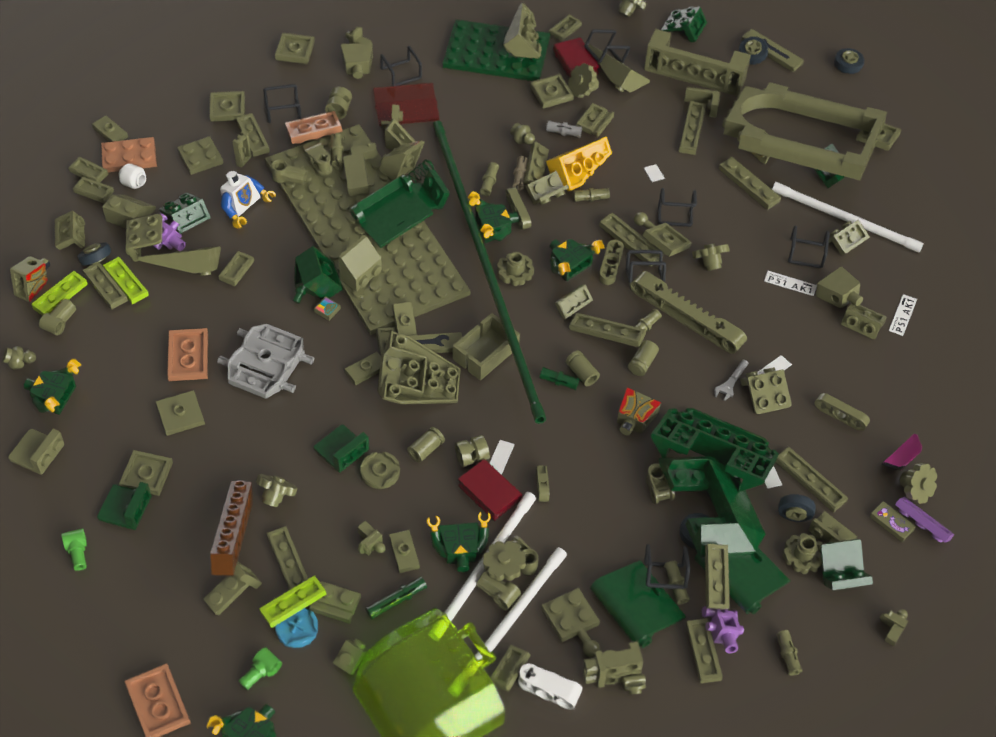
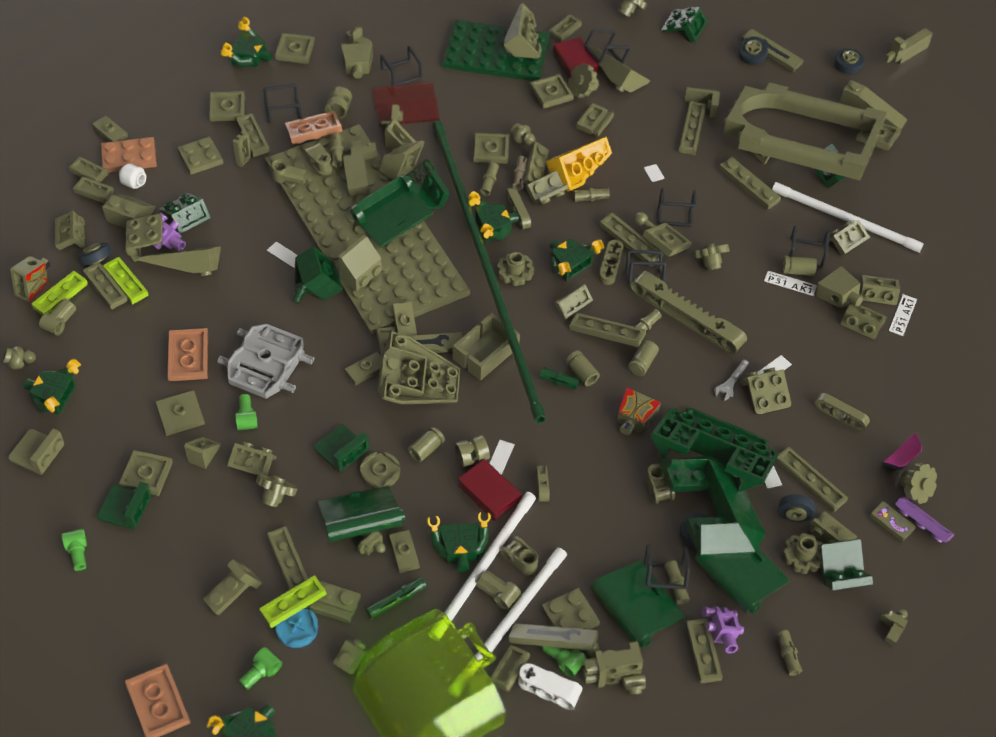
(201, 451): none -> olive slope
(231, 528): reddish brown brick -> none
(236, 268): olive plate -> none
(240, 194): torso -> none
(246, 416): none -> bright green pin
(248, 49): none -> dark green torso
(251, 460): none -> olive bracket
(283, 253): none -> white sticker
(327, 308): olive tile -> none
(361, 513): none -> dark green door
(491, 148): none -> olive plate
(504, 560): olive plant -> none
(553, 636): none -> olive tile
(564, 129): light grey pin -> none
(569, 660): none -> bright green pin
(696, 68): olive plate -> none
(717, 576): olive plate -> none
(799, 265): none -> olive piece
(862, 97): none -> olive wedge
(880, 289): none -> olive bracket
(904, 50): none -> olive piece

